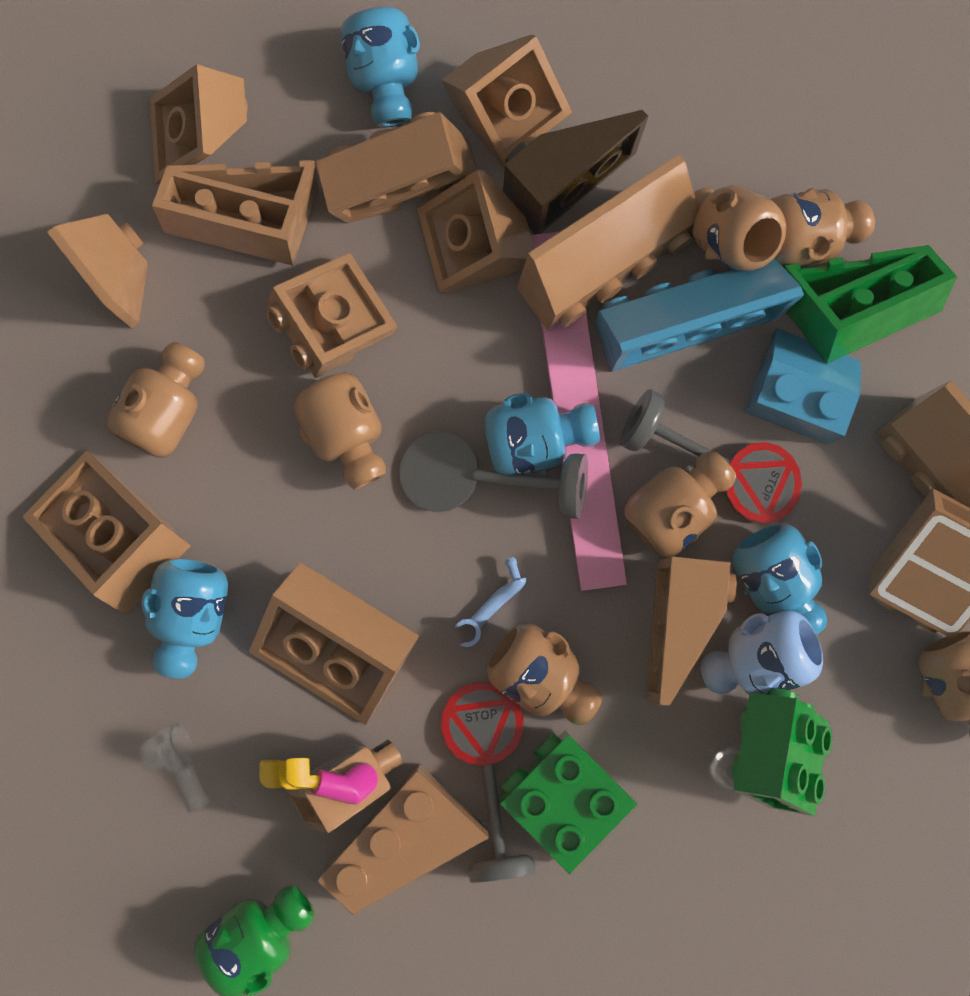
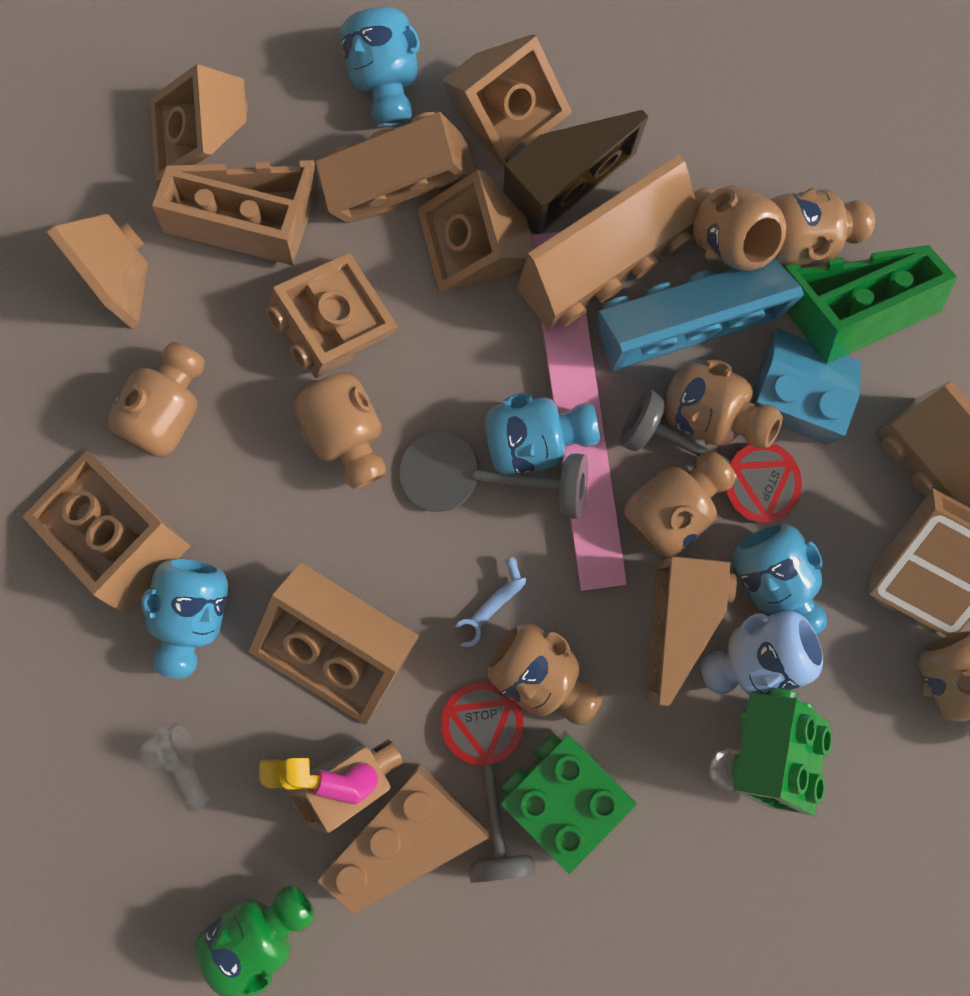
(718, 406): none -> medium nougat piece

